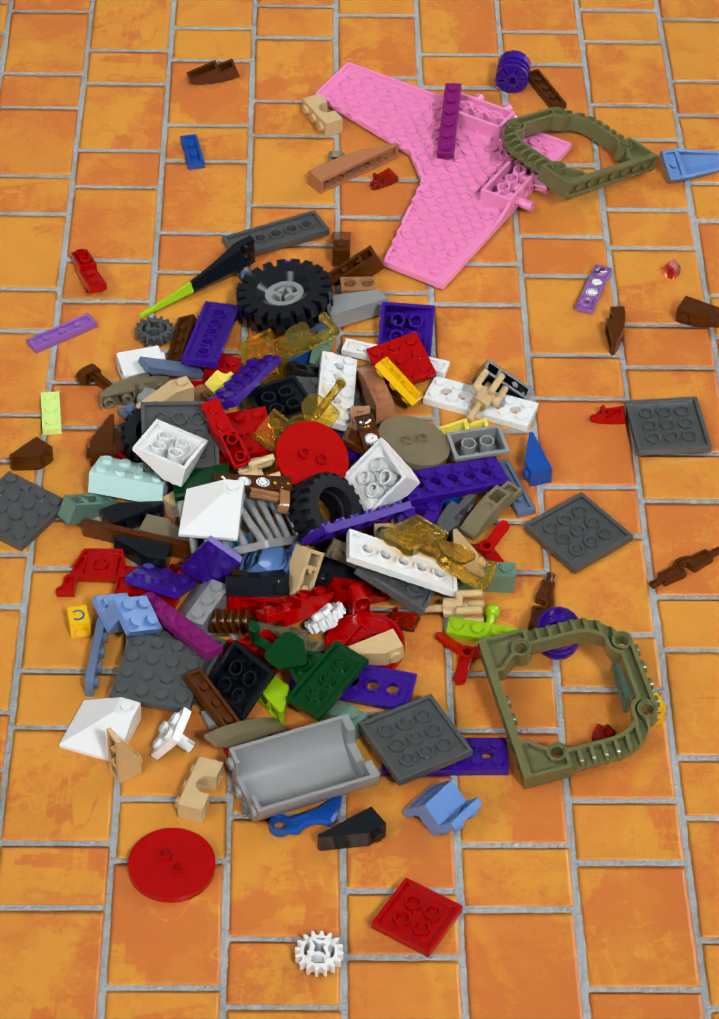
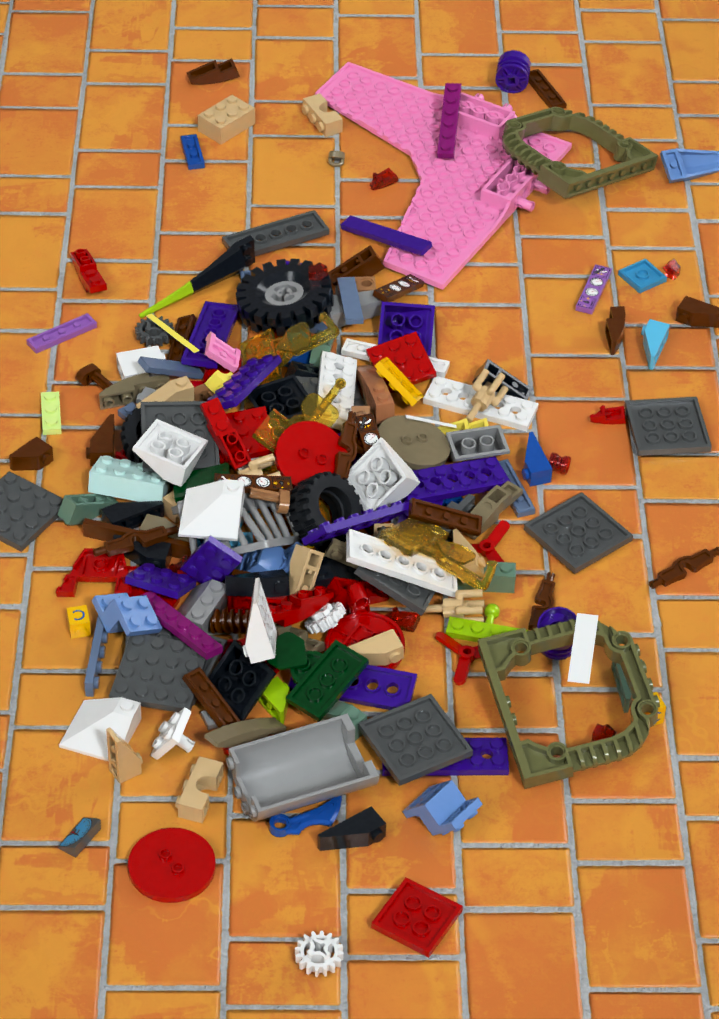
(80, 836): none -> dark grey slope
(145, 537): none -> reddish brown piece
(173, 333): none -> light yellow sticker
(222, 353): none -> bright pink plate
(226, 119): none -> tan brick
(261, 630): none -> white slope
(317, 272): none -> clear red piece
(341, 247): reddish brown slope -> none
(347, 441): none -> reddish brown piece
(350, 166): nougat slope -> none
(350, 300): none -> sand blue tile
(386, 235): none -> dark purple tile
(398, 288): none -> reddish brown tile
(430, 421): none -> white sticker
(445, 516): none -> reddish brown tile
(559, 463): none -> clear red wheel
(582, 648): none -> white sticker
(642, 276): none -> dark azure tile
(654, 340): none -> medium azure slope

